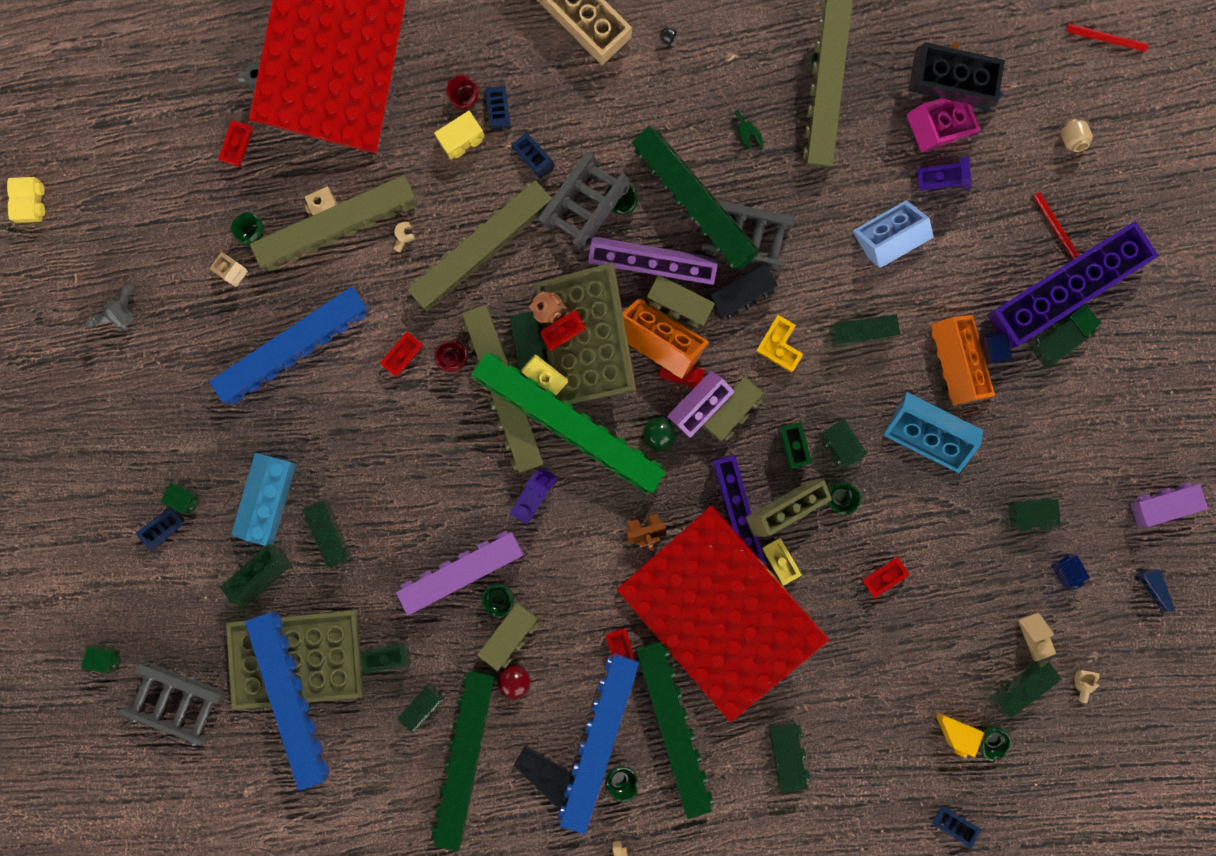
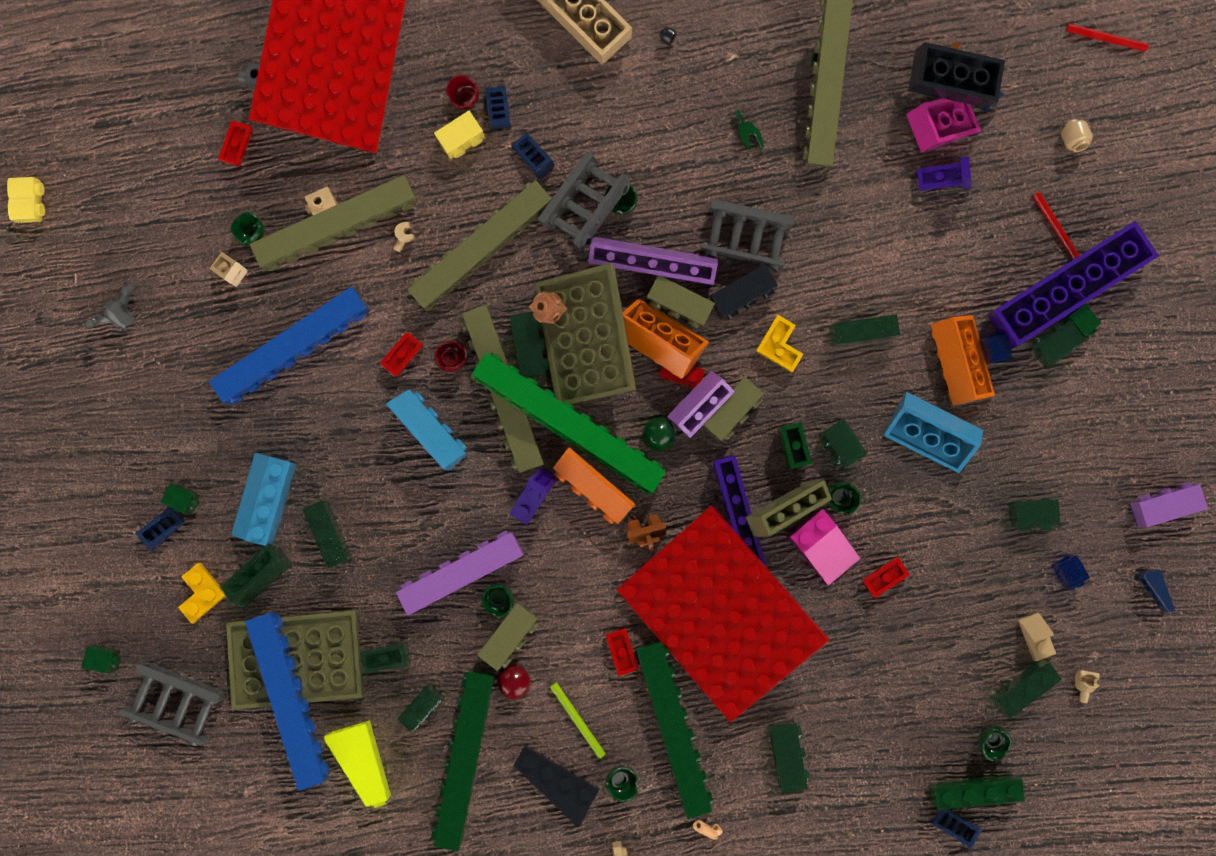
(206, 593): none -> yellow plate
(360, 760): none -> neon yellow slope
(427, 429): none -> dark azure slope
(544, 375): light yellow plate -> none
(563, 330): red plate -> none
(577, 720): none -> lime bar
(593, 485): none -> orange slope
(599, 743): blue brick -> none
(695, 197): dark green brick -> none
(704, 829): none -> light nougat arm
(781, 561): light yellow plate -> none
(823, 546): none -> dark pink slope
(894, 233): light blue slope -> none
(960, 736): yellow slope -> none
(976, 792): none -> dark green brick

